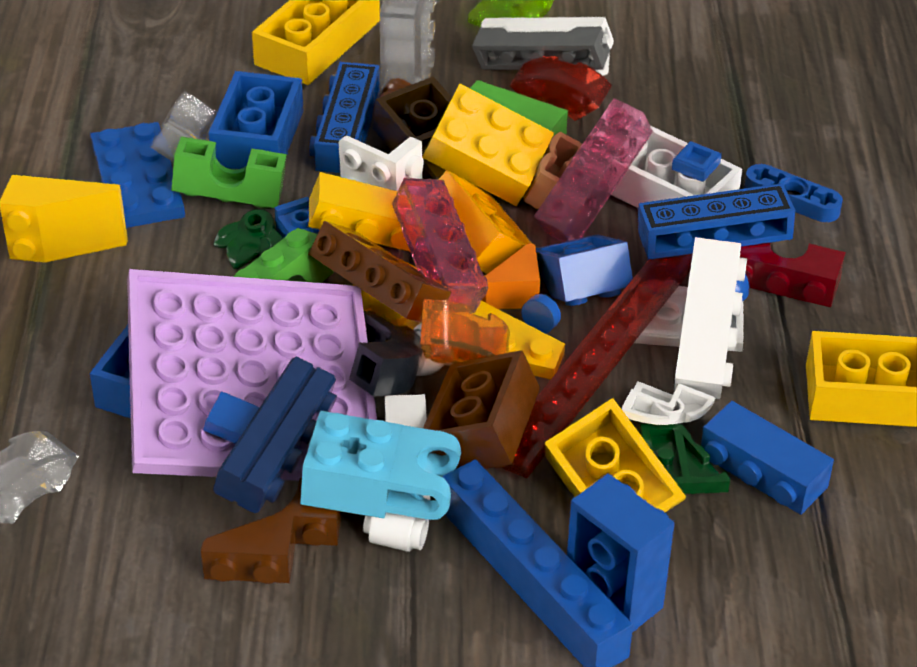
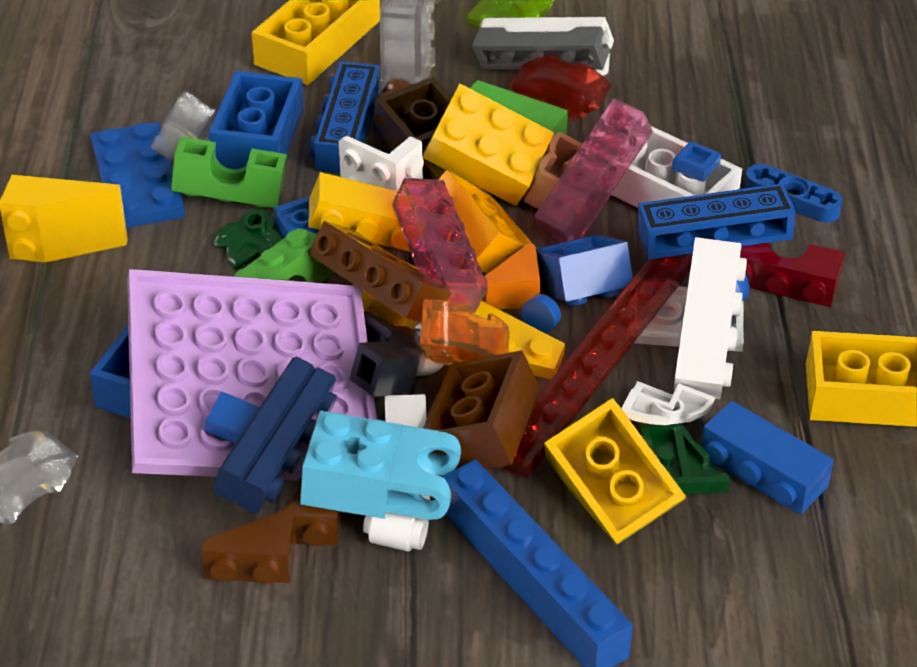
(622, 547): blue brick -> none

